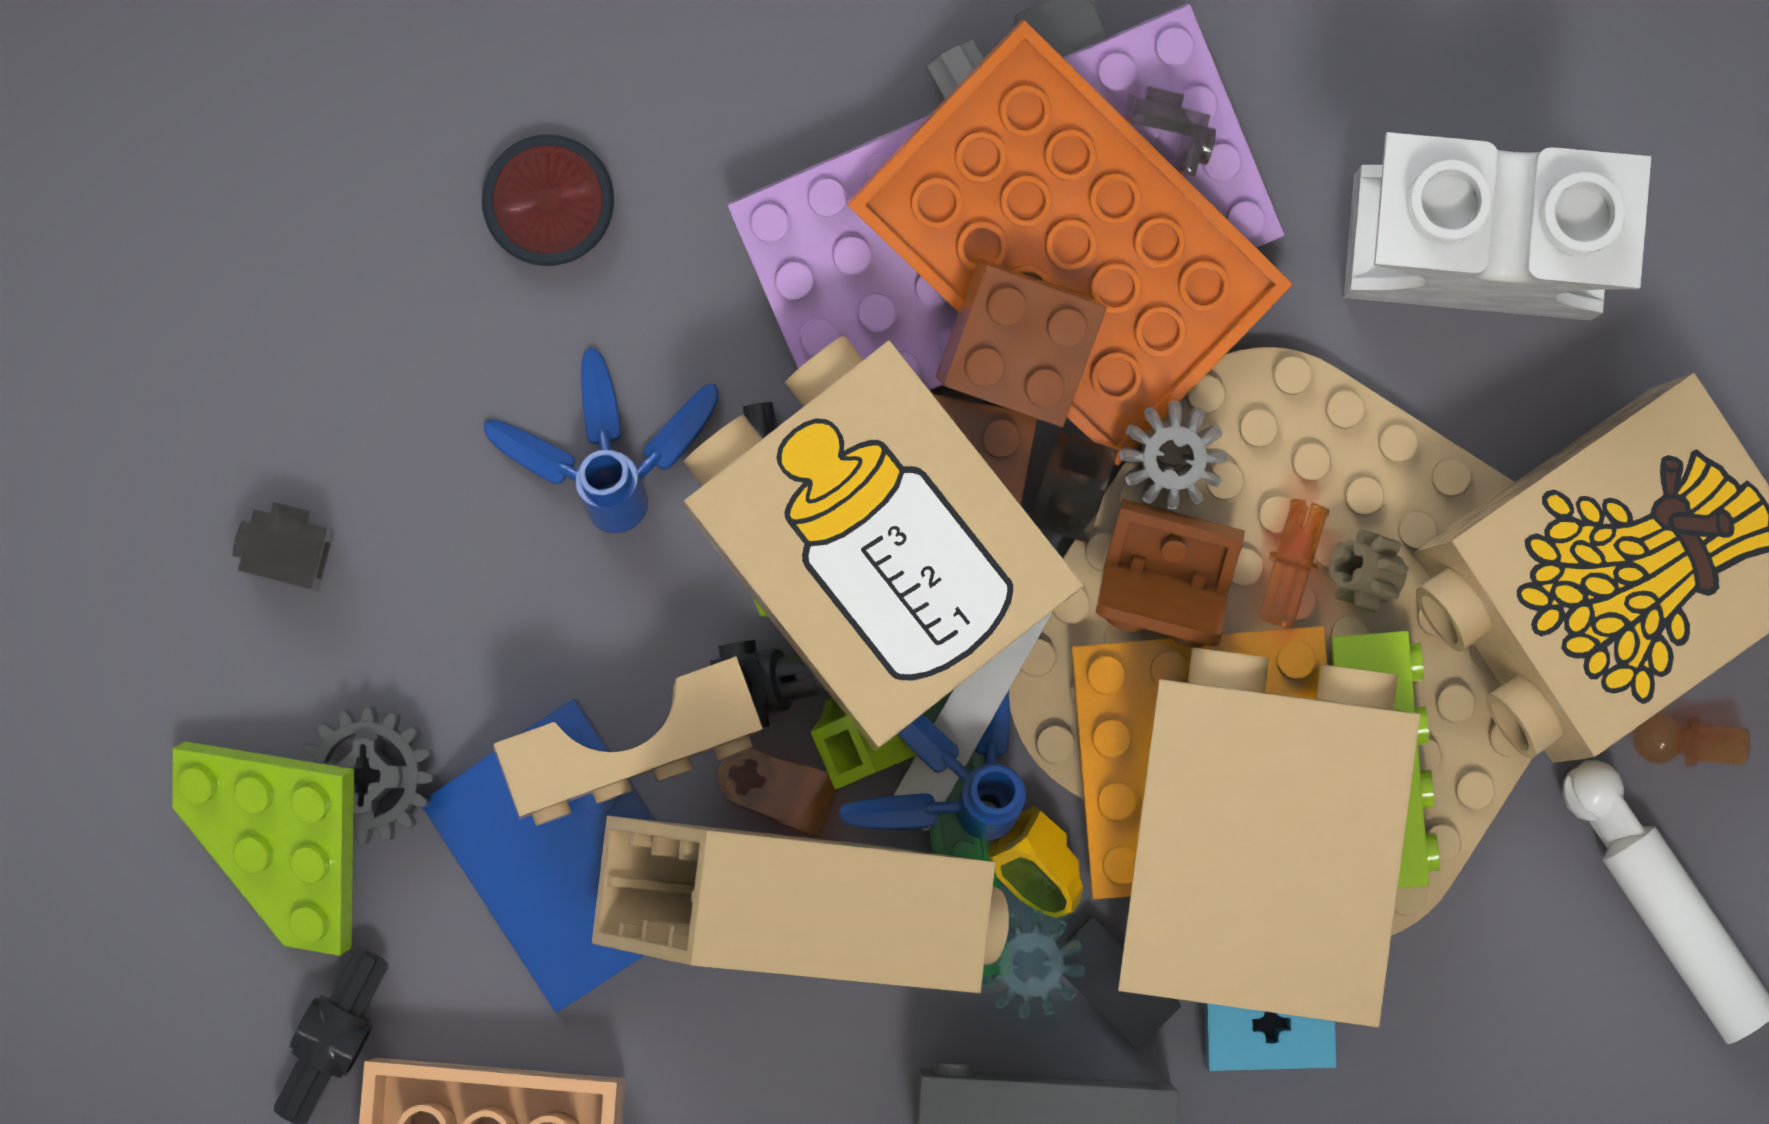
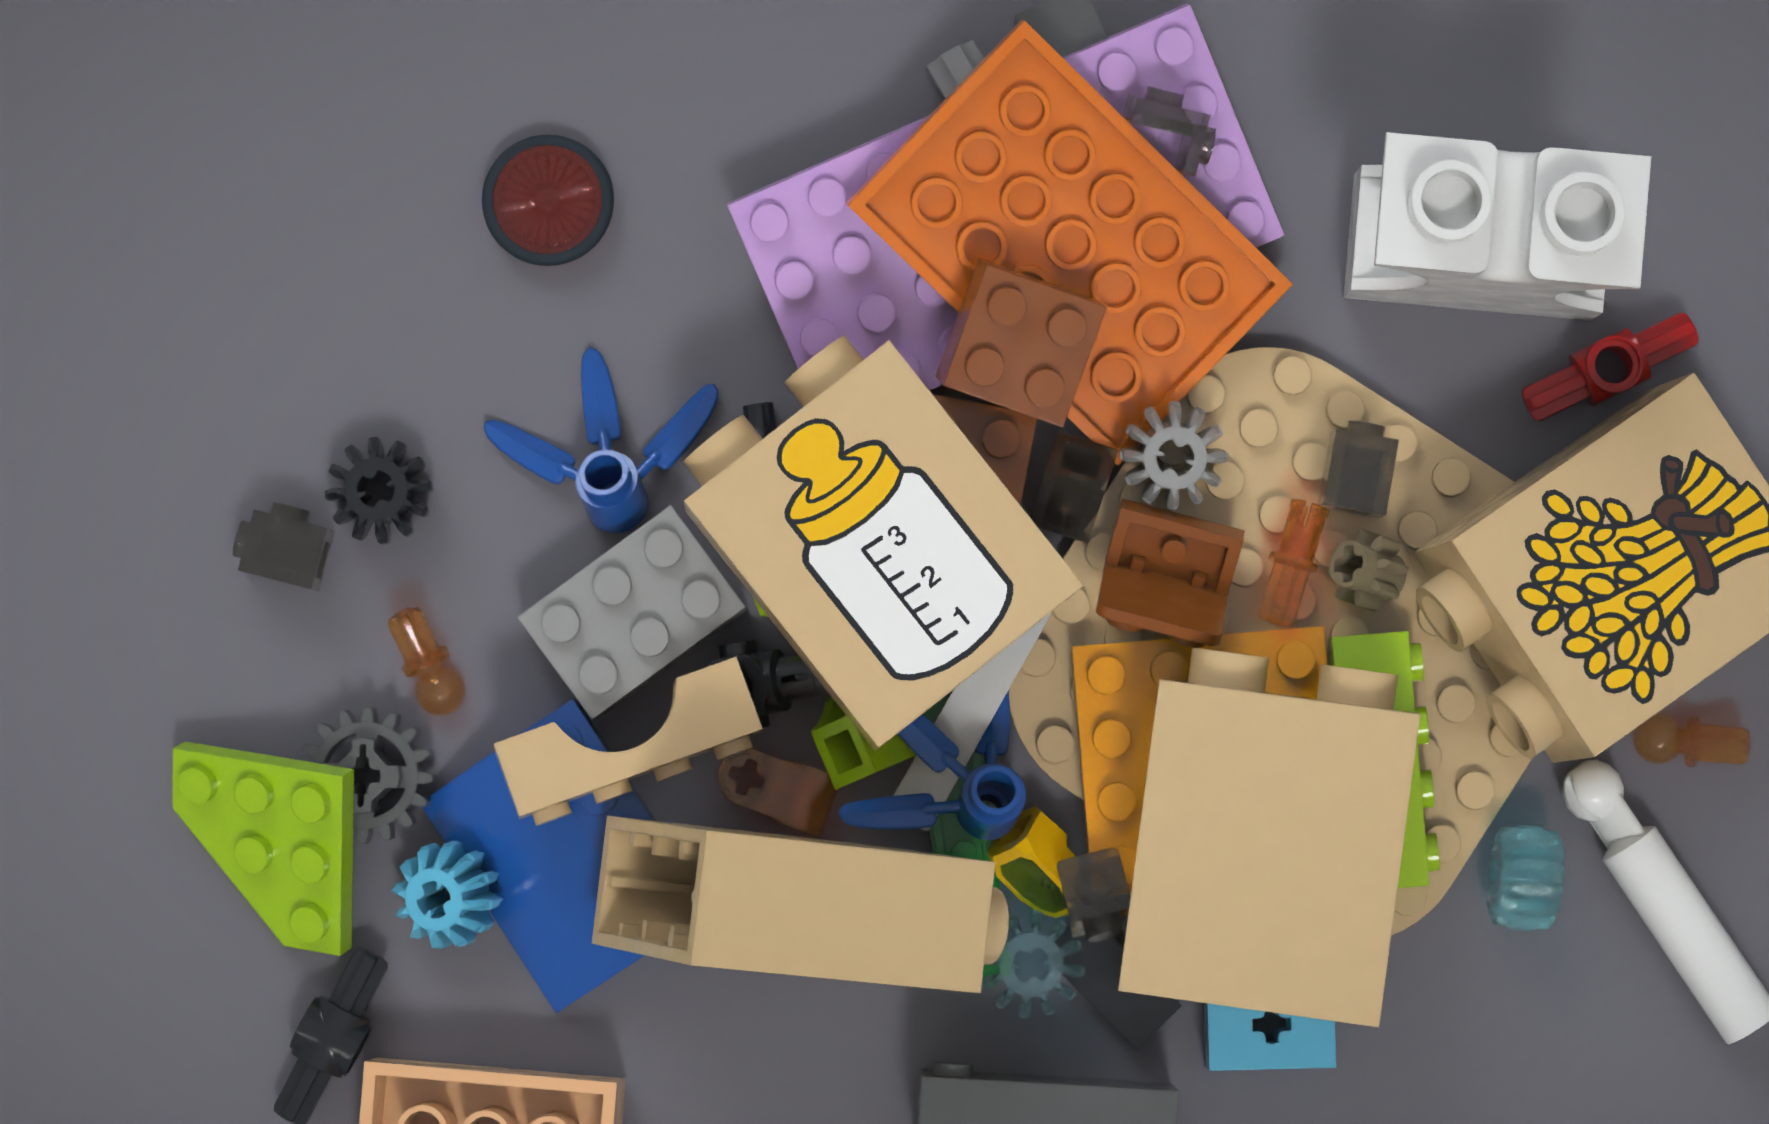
(374, 469): none -> black gear
(425, 899): none -> medium azure gear
(438, 687): none -> clear orange axle
(632, 613): none -> light grey brick
(1095, 894): none -> clear smoke bracket
(1358, 470): none -> clear smoke brick
(1525, 877): none -> clear light blue gear
(1582, 381): none -> red axle

